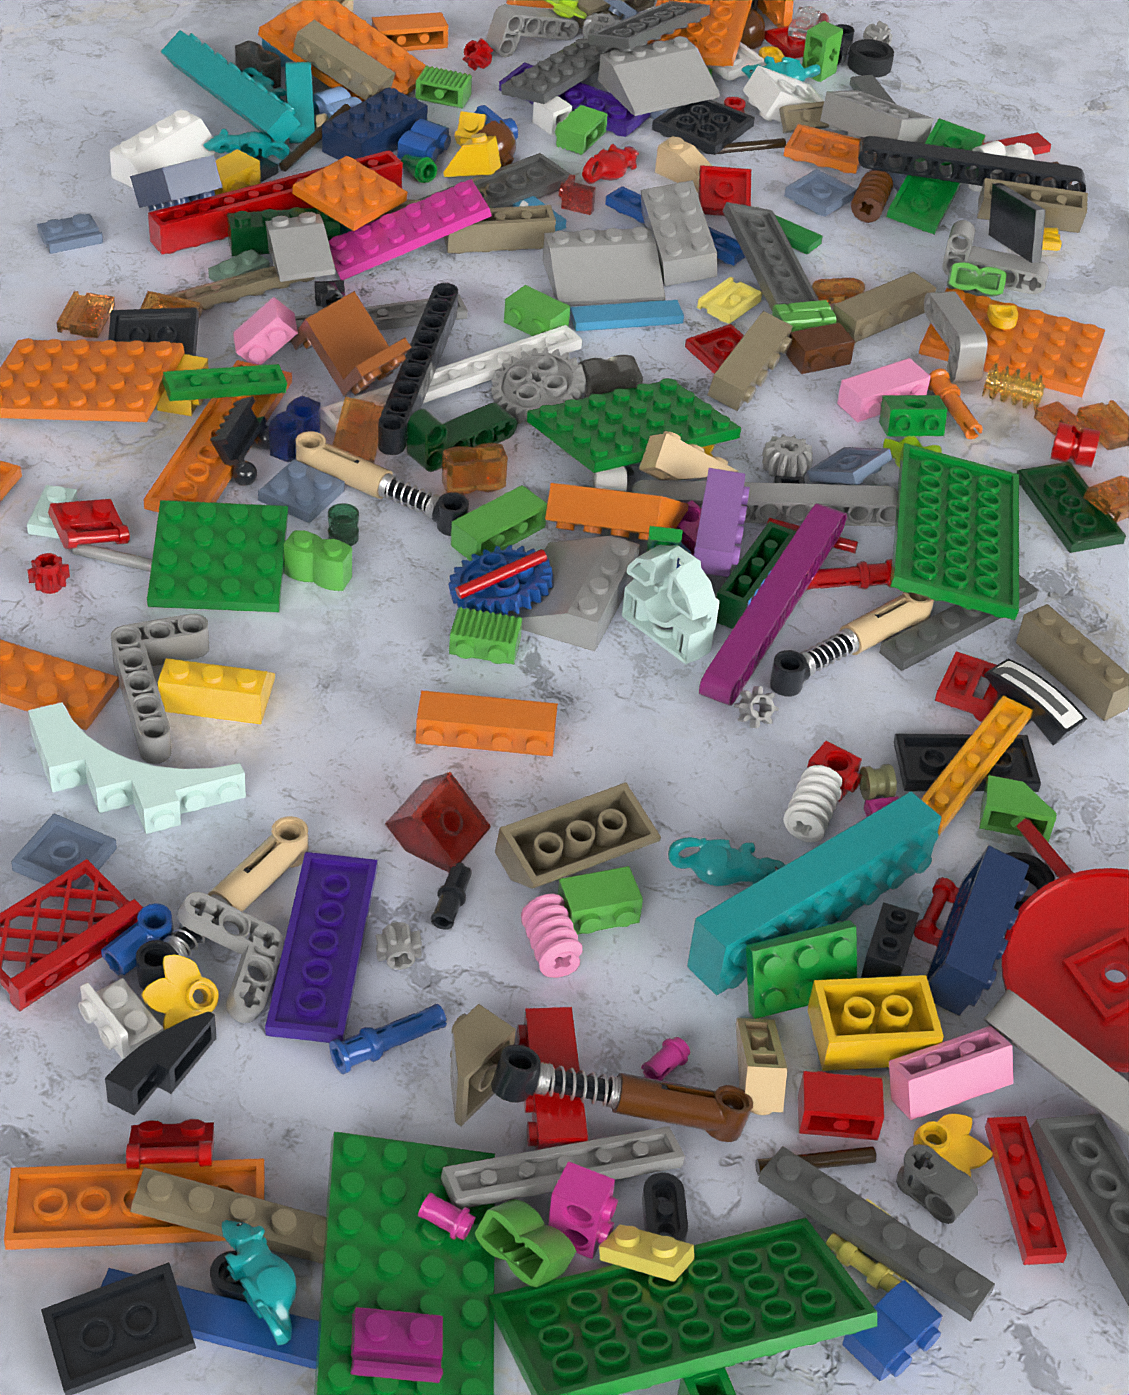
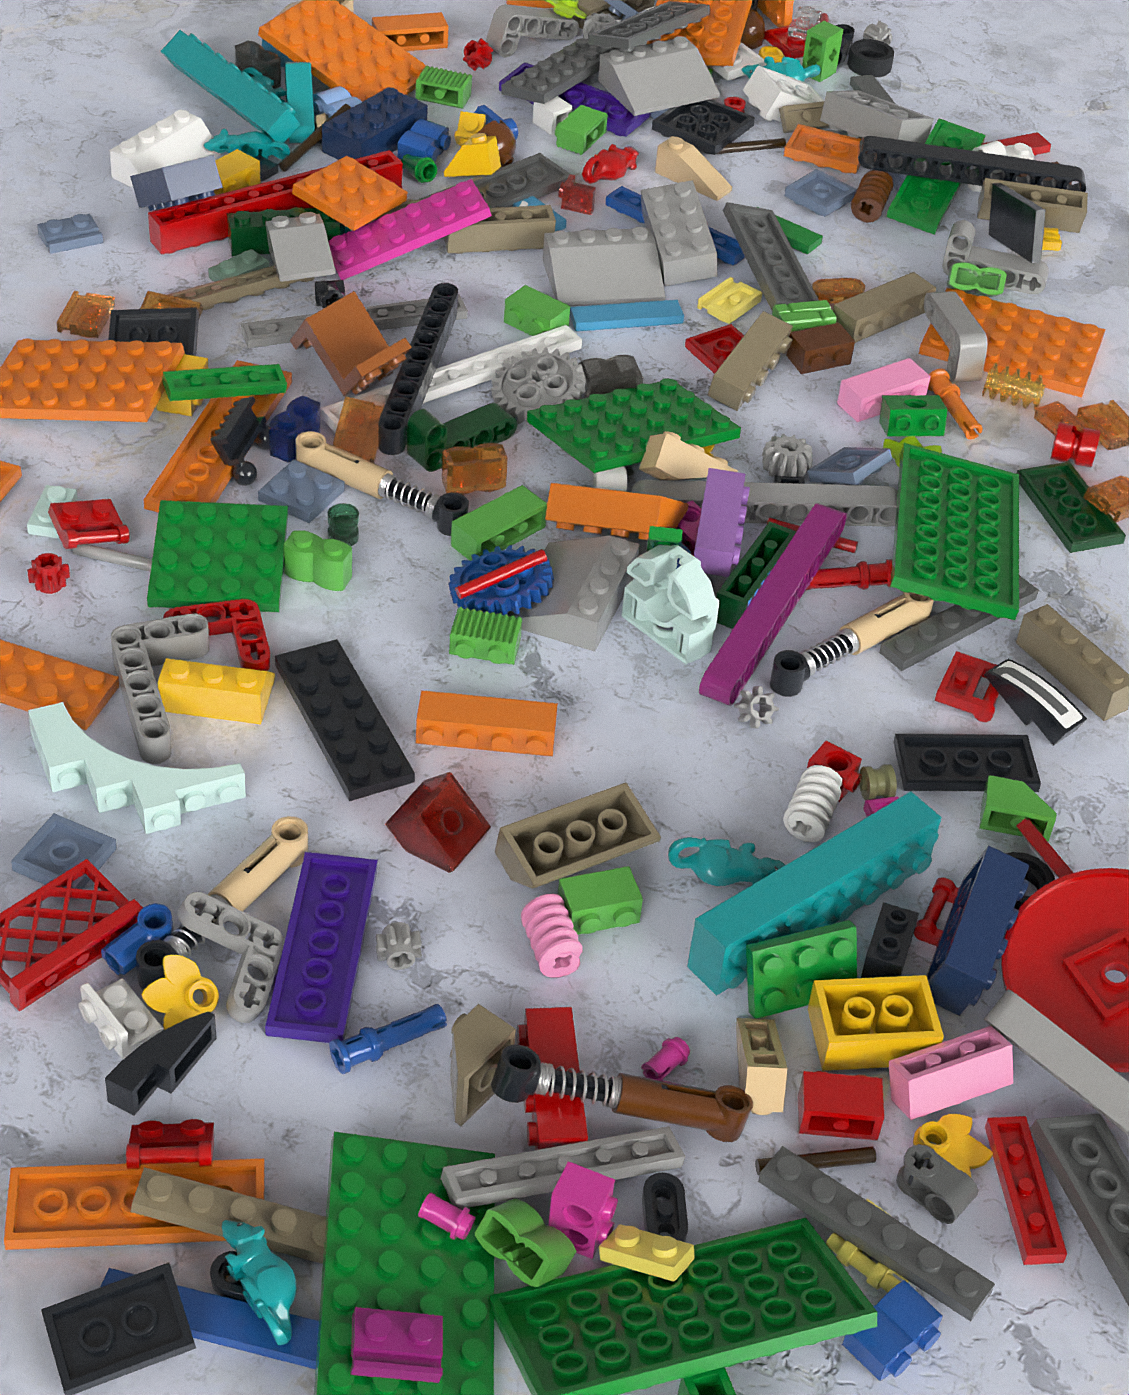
(243, 620): none -> red beam
(265, 332): bright pink brick -> none
(342, 60): dark tan brick -> none
(344, 720): none -> black plate
(451, 896): black axle -> none
(723, 185): red tile -> none
(976, 759): light orange tile -> none
(1003, 316): yellow tile -> none

